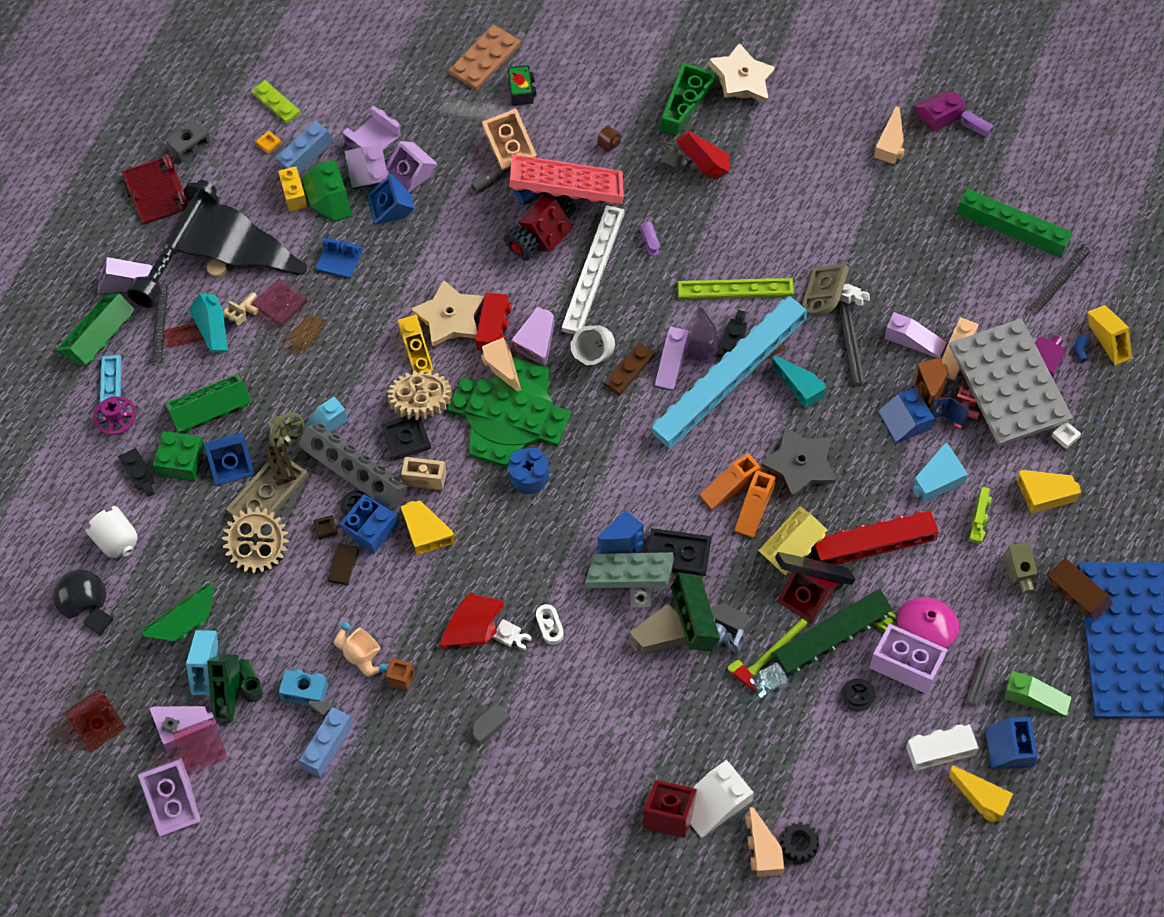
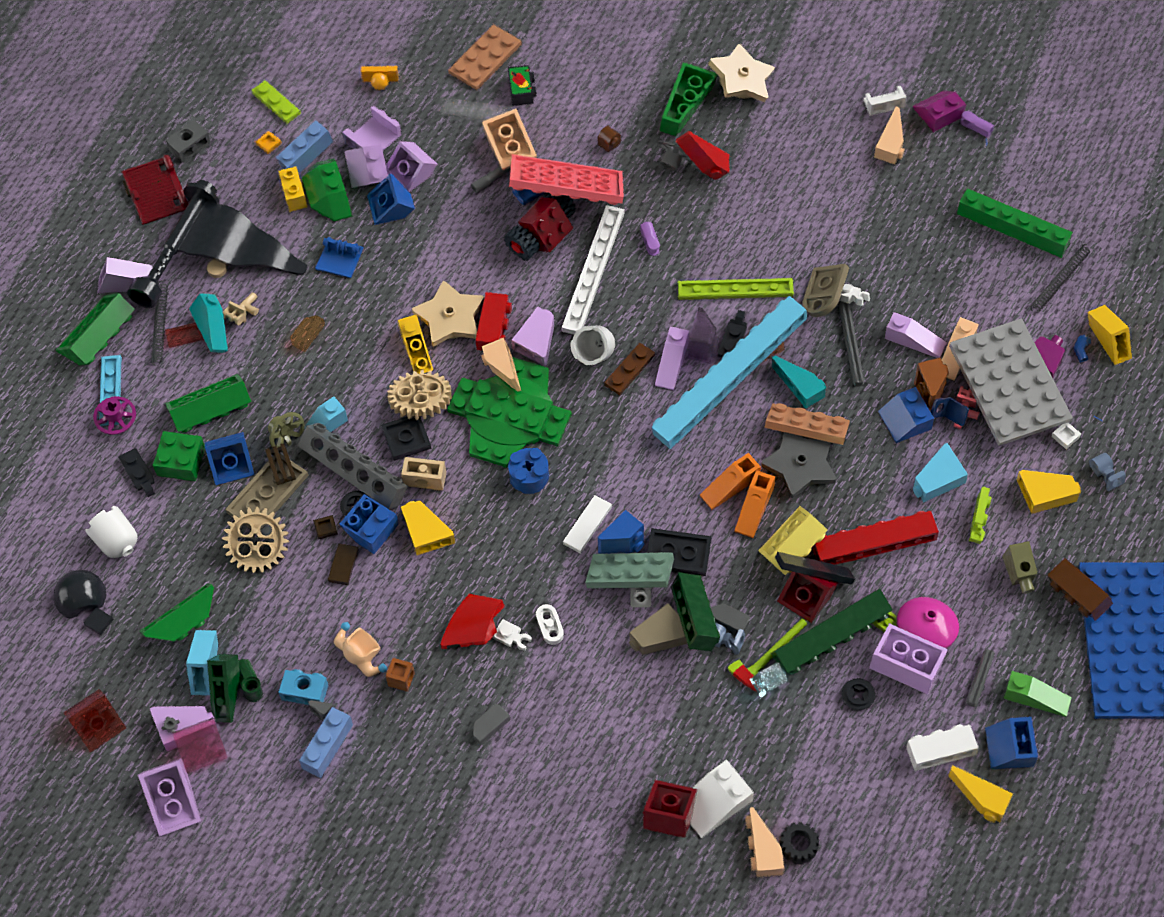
(280, 302): clear pink plate -> none
(379, 75): none -> light orange tile
(587, 524): none -> white tile
(807, 423): none -> nougat plate
(885, 102): none -> white hinge
(1103, 466): none -> sand blue leg

